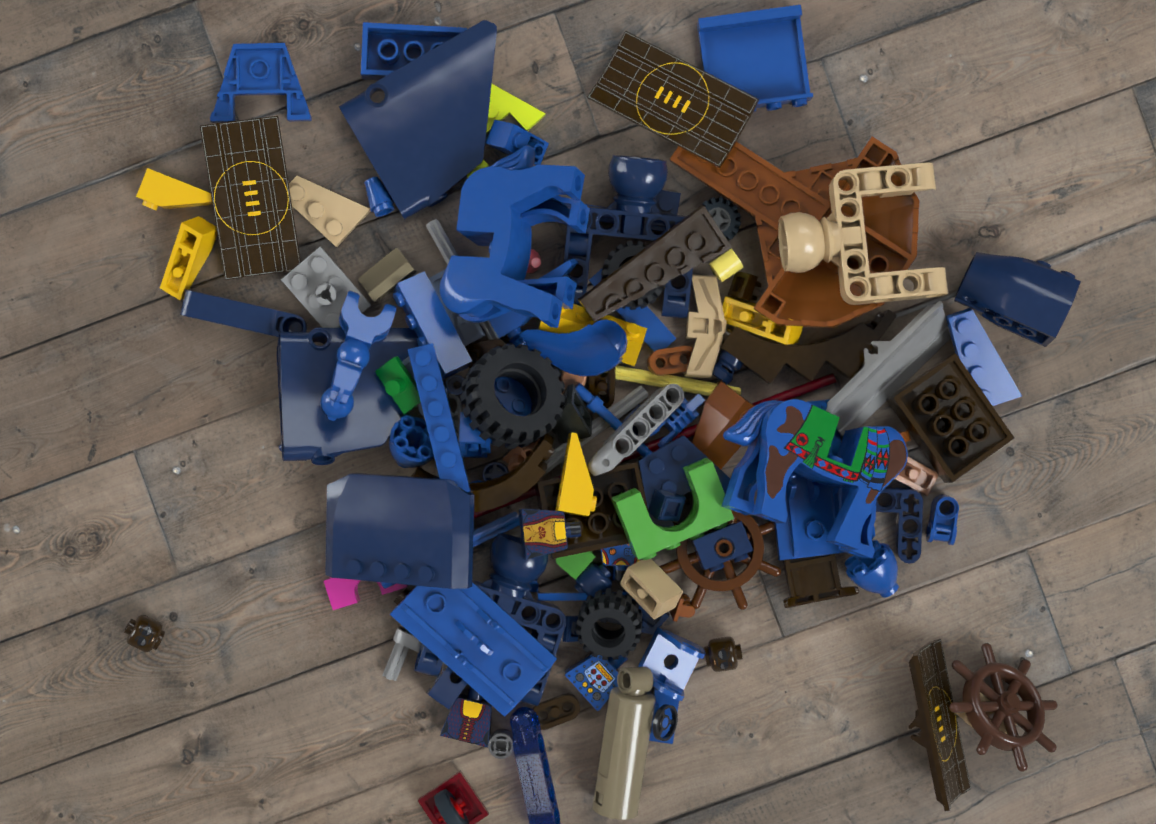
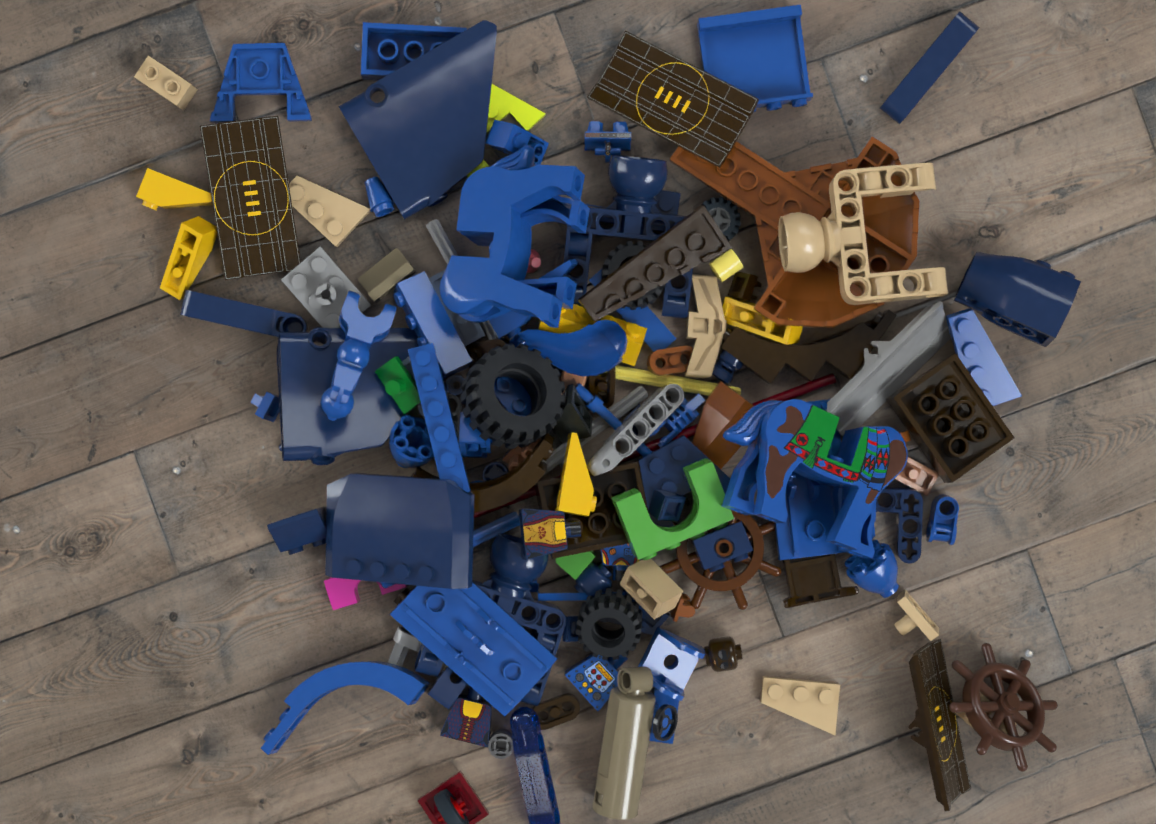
(144, 633): dark brown head -> none
(165, 83): none -> tan brick
(267, 406): none -> blue tile
(299, 530): none -> dark blue slope
(386, 676): none -> blue arch
(607, 142): none -> blue hips
(803, 699): none -> tan wing
(915, 617): none -> tan tile
(929, 67): none -> dark blue beam

